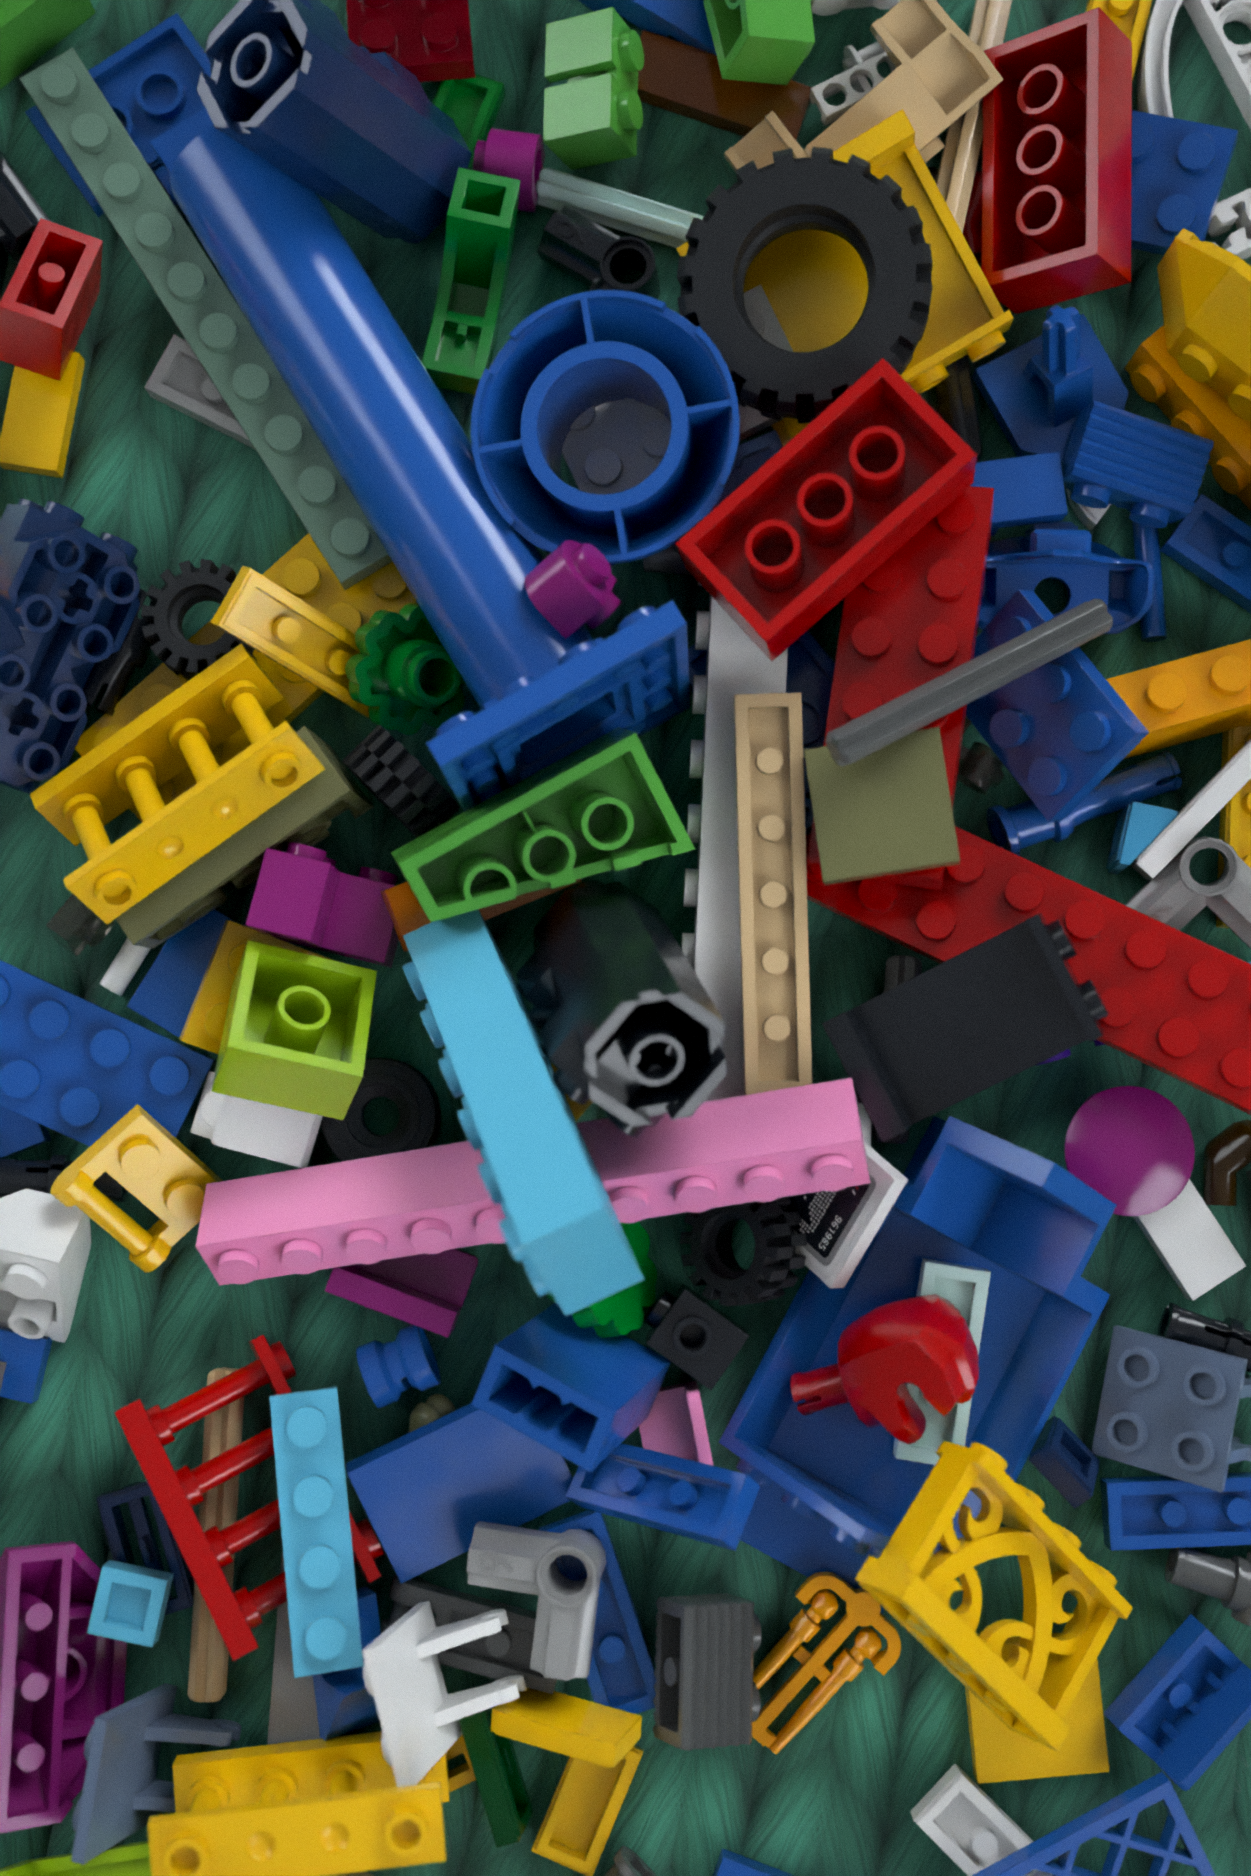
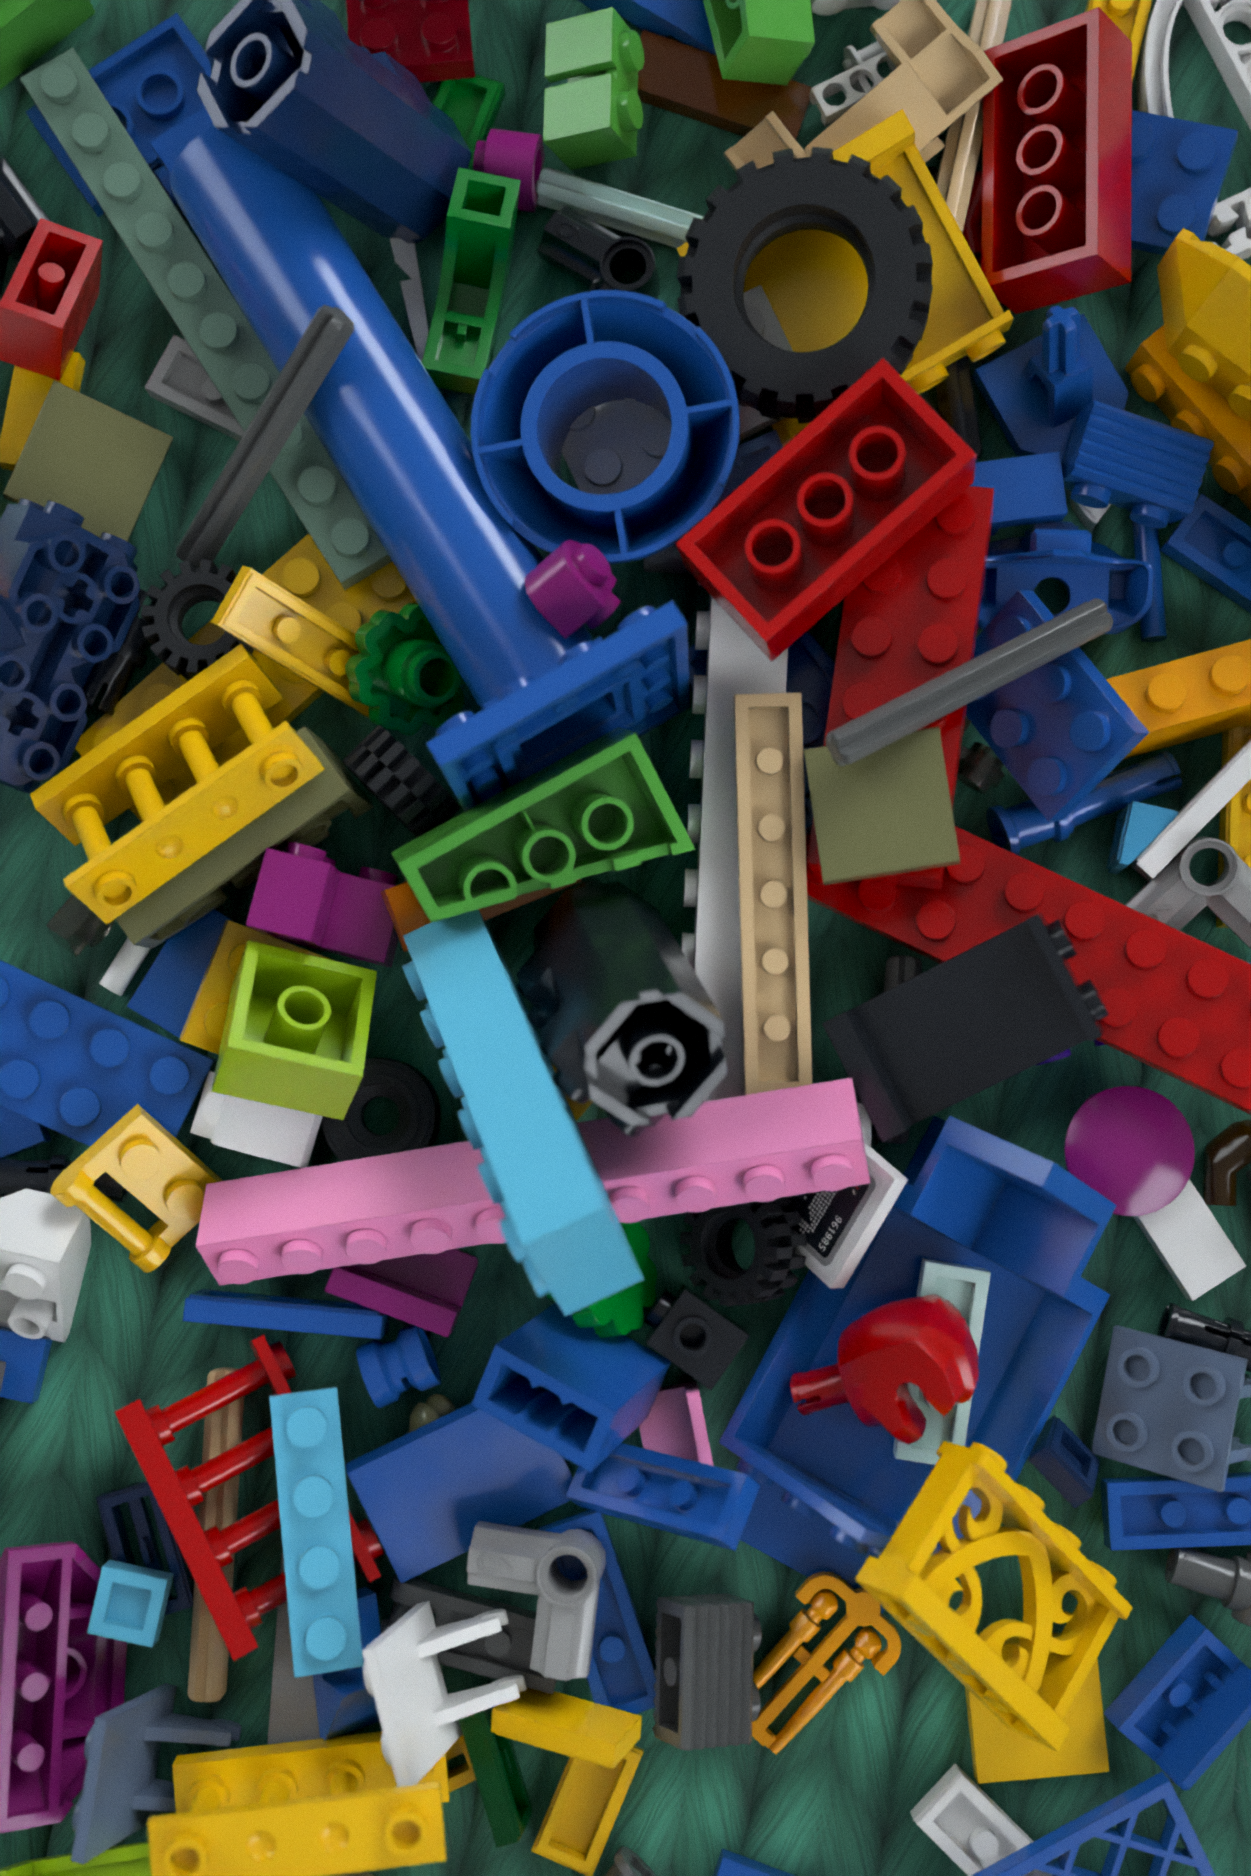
(89, 462): none -> olive tile
(266, 434): none -> dark grey axle
(285, 1313): none -> blue tile
(406, 258): none -> white sticker

